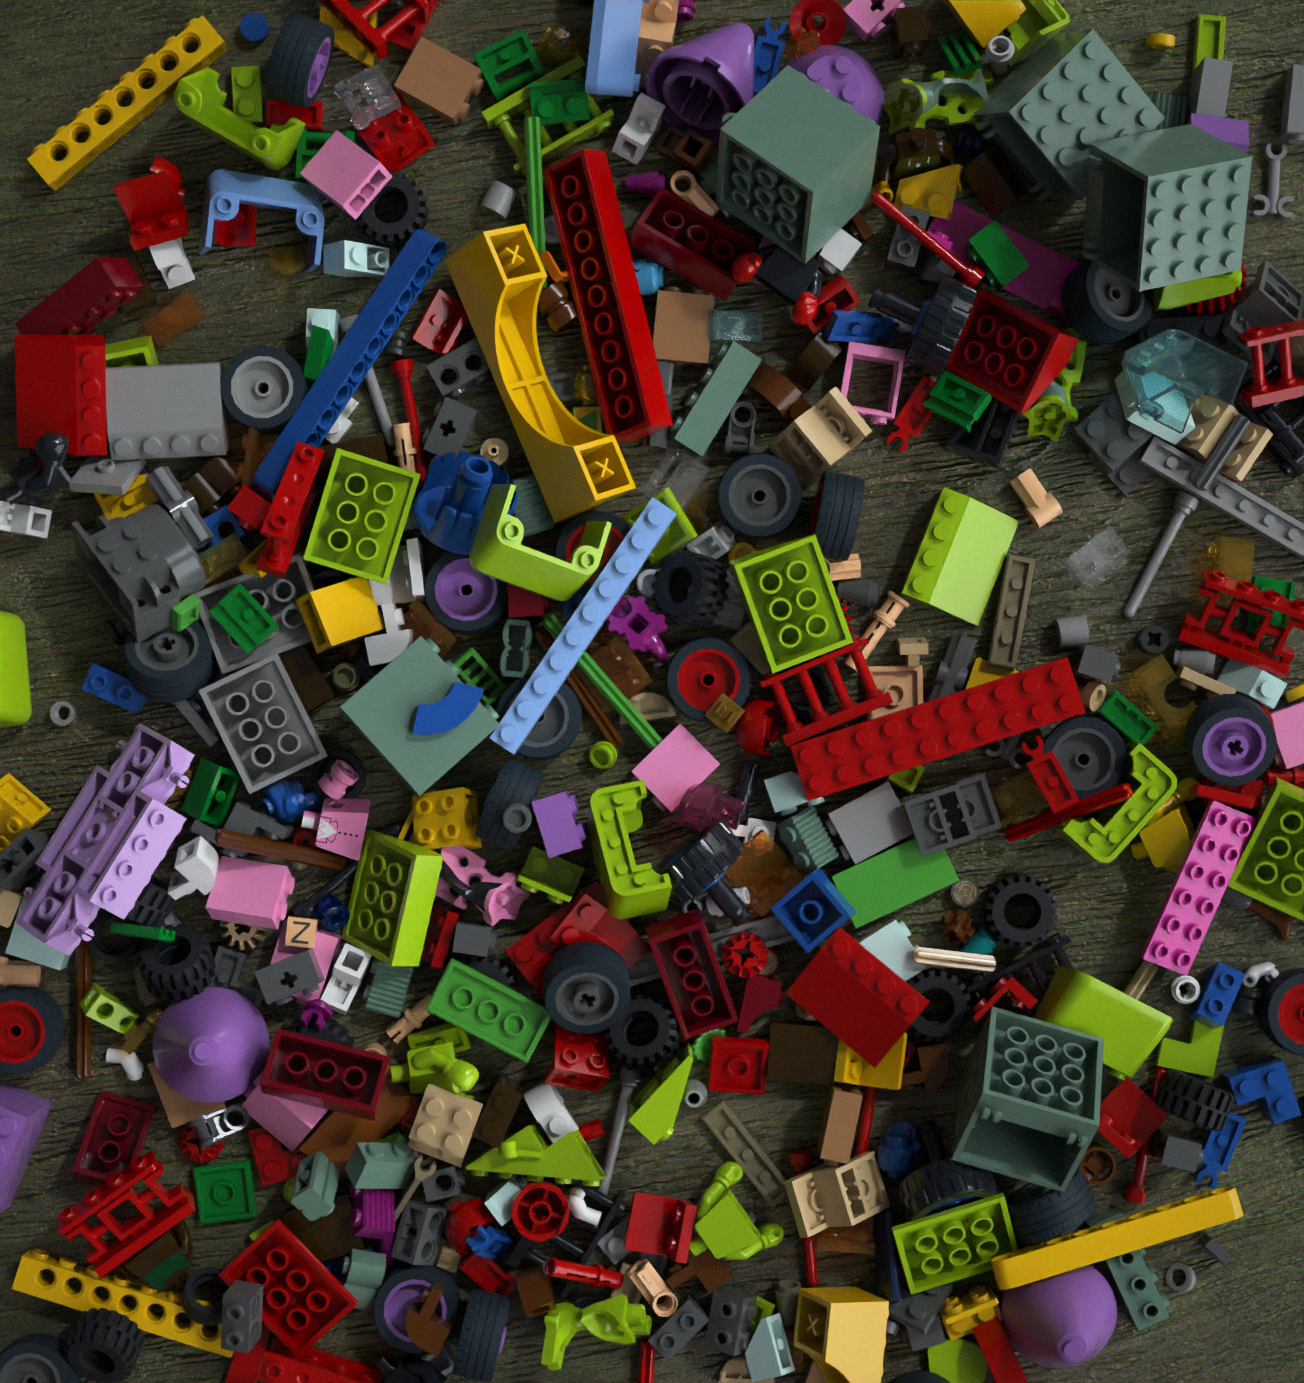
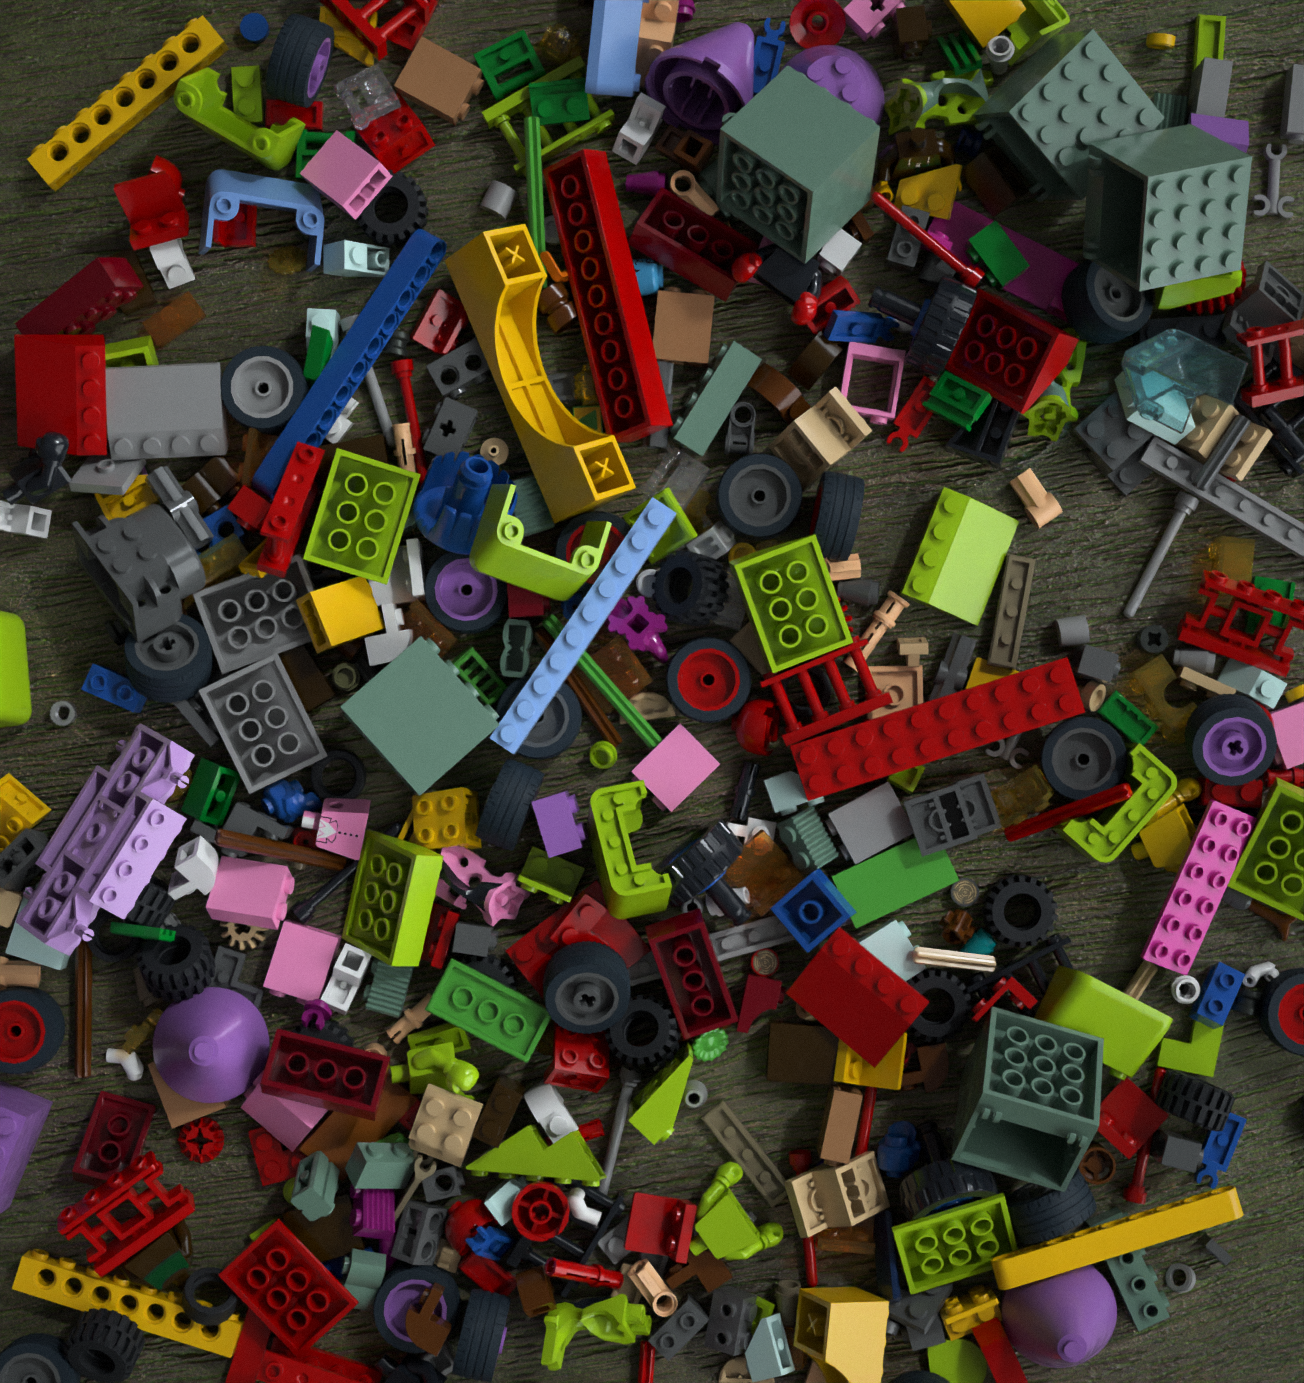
(108, 1010): lime leg -> none
(185, 613): bright green tile -> none
(215, 1127): dark grey piece -> none
(225, 1191): green tile -> none
(242, 1316): dark grey brick -> none
(244, 618): green plate -> none
(272, 977): dark grey brick -> none
(301, 932): light nougat tile -> none
(332, 905): clear blue wheel -> none
(338, 779): bright pink wheel -> none
(449, 712): blue tile -> none
(509, 1150): lime hand -> none
(516, 817): dark grey tile -> none
(706, 803): clear pink brick -> none
(724, 713): pearl gold tile -> none
(733, 960): red gear -> none
(735, 326): clear light blue tile -> none
(738, 1065): red tile -> none
(802, 45): clear orange piece -> none
(1050, 778): red plate -> none
(1096, 558): clear brick -> none
(1223, 796): red tile -> none
(1268, 1083): blue brick -> none

